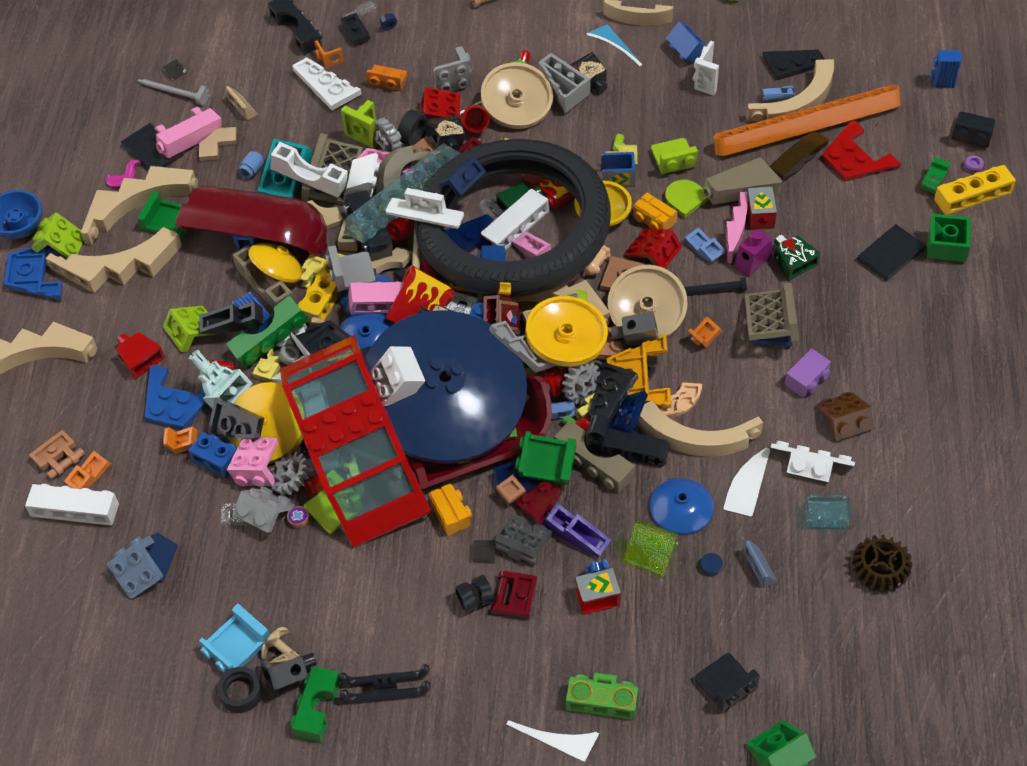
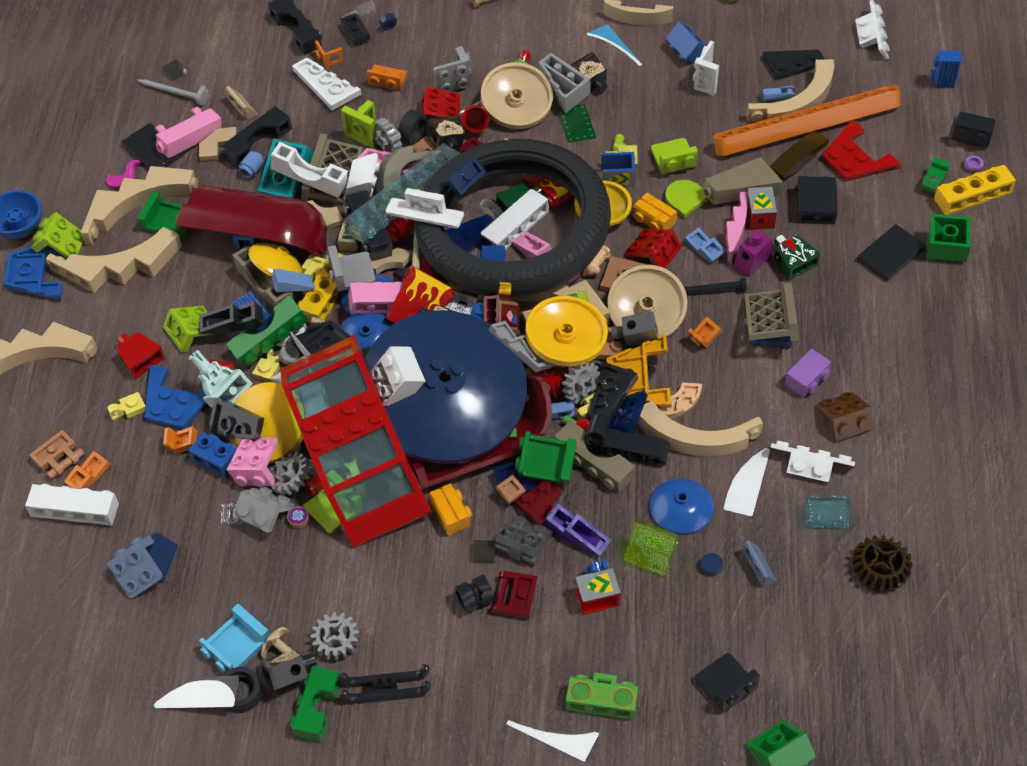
(129, 406): none -> light yellow plate
(205, 692): none -> white sticker
(271, 124): none -> black arch
(291, 281): none -> medium blue slope
(335, 633): none -> light grey gear
(577, 123): none -> dark green sticker
(817, 200): none -> black panel
(871, 30): none -> white bracket

